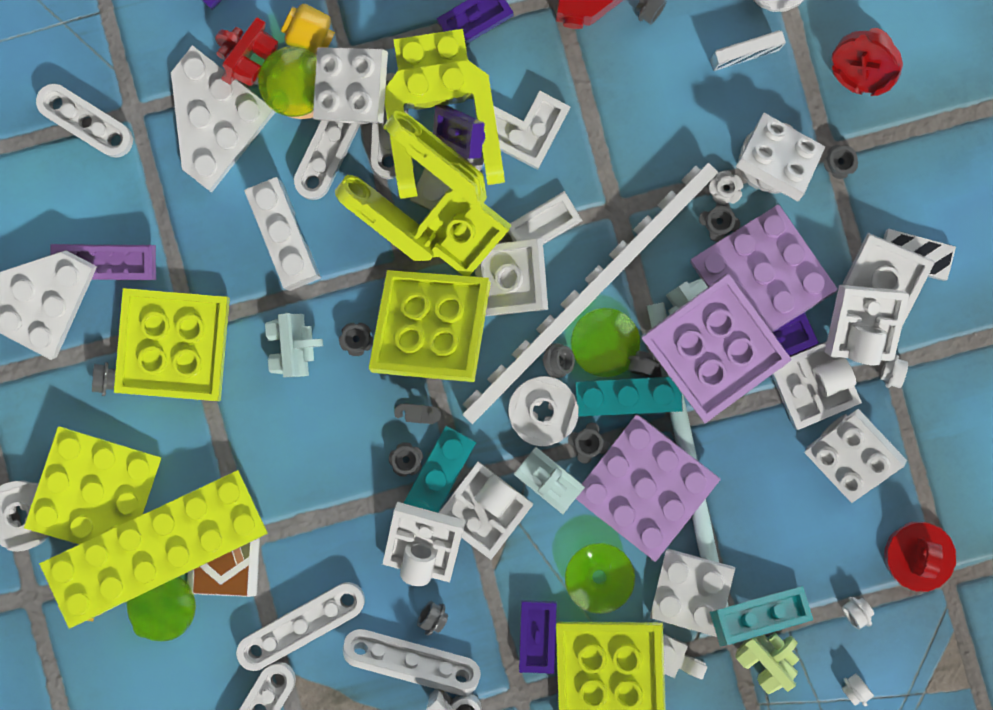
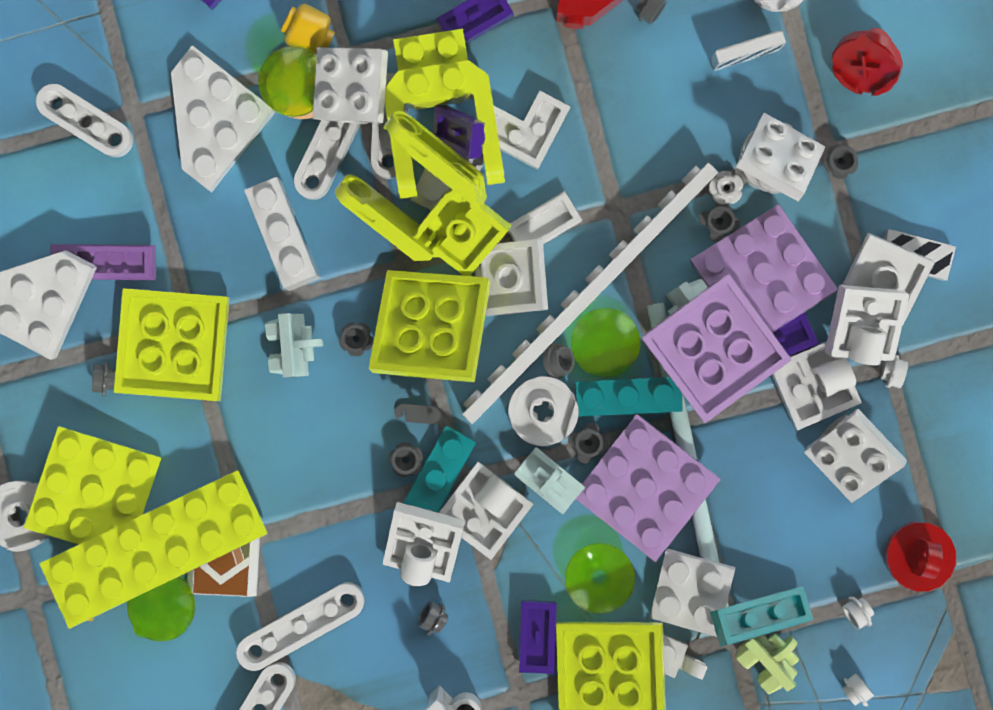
(238, 62): red hips -> none
(411, 662): white plate -> none
(643, 364): dark grey plate -> none

